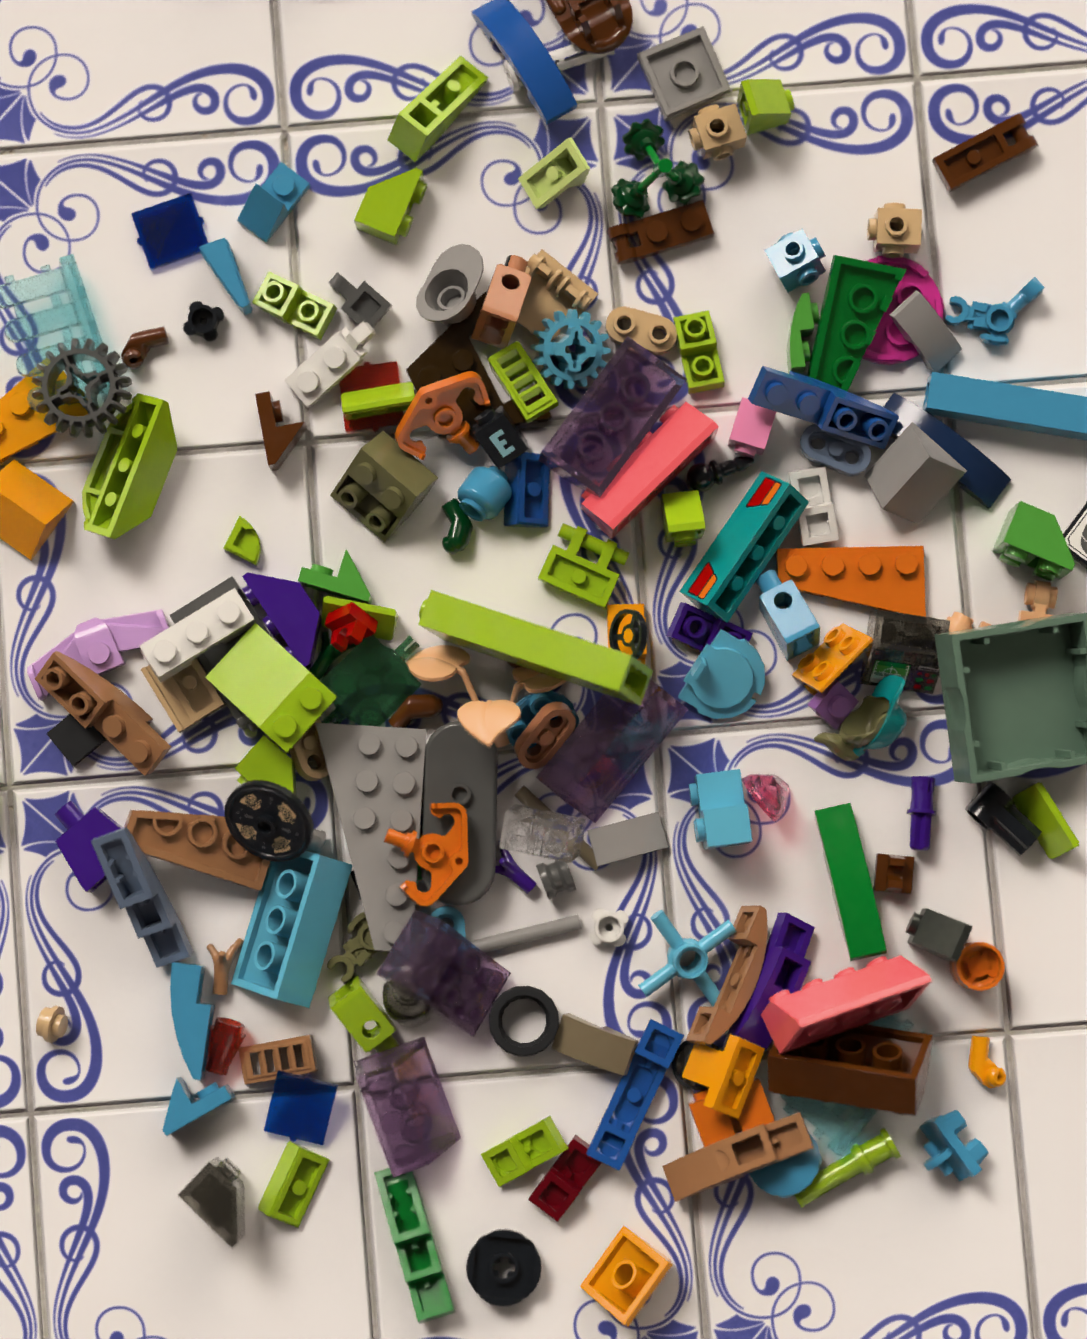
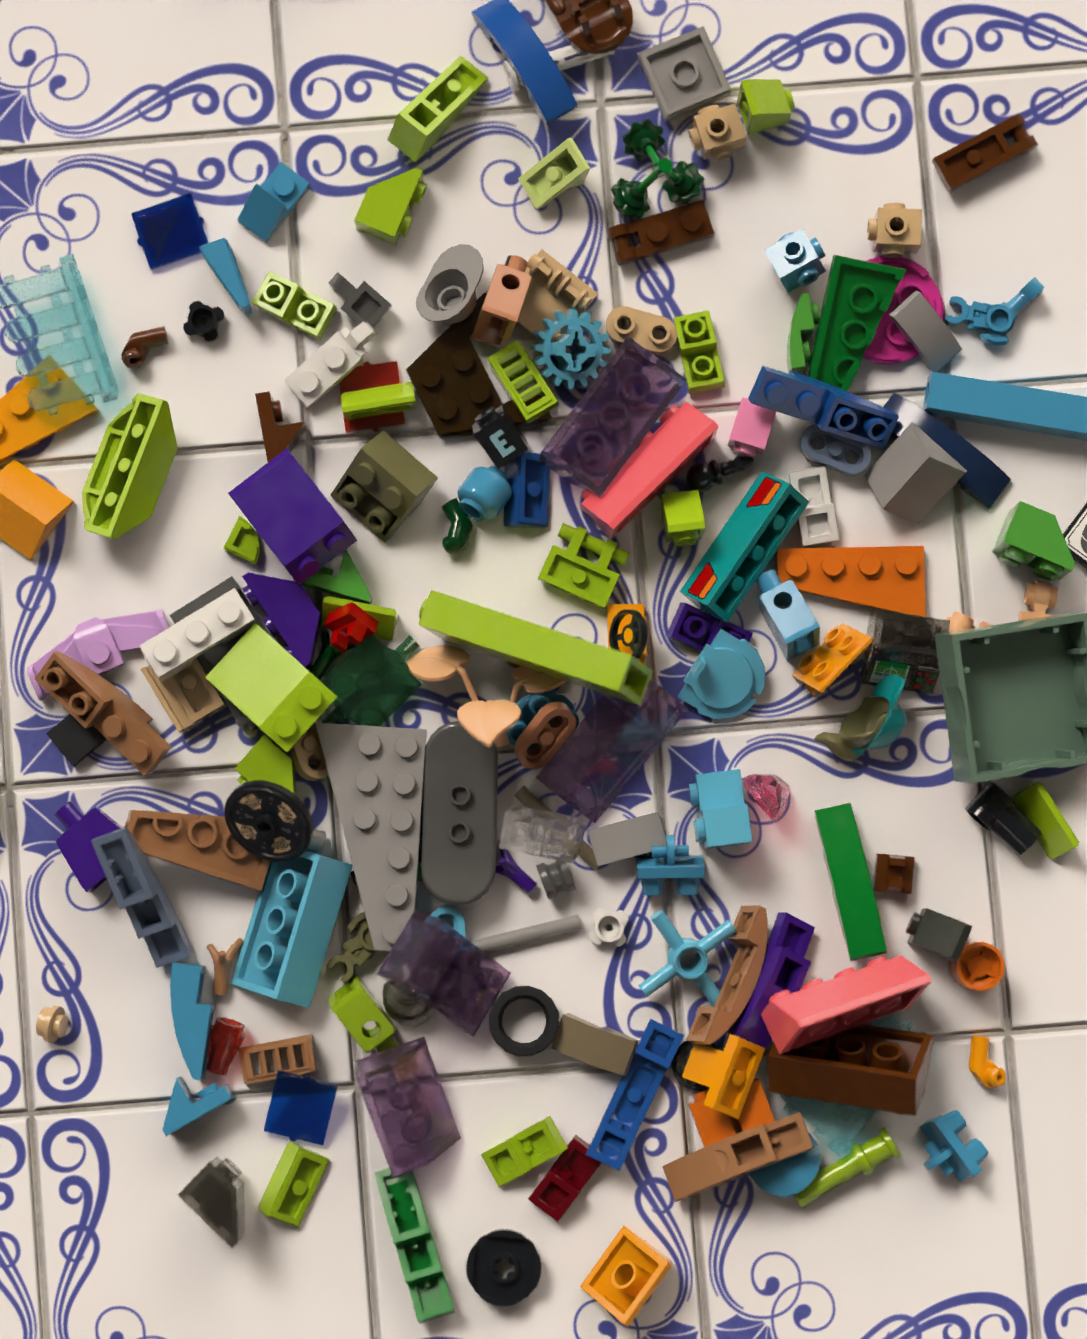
(68, 392): dark grey gear -> none
(292, 516): none -> dark purple slope
(416, 707): reddish brown arm -> none
(437, 408): orange piece -> none
(441, 855): orange piece -> none
(670, 862): none -> dark azure hips
(833, 704): medium lavender plate -> none
(921, 812): dark purple axle -> none

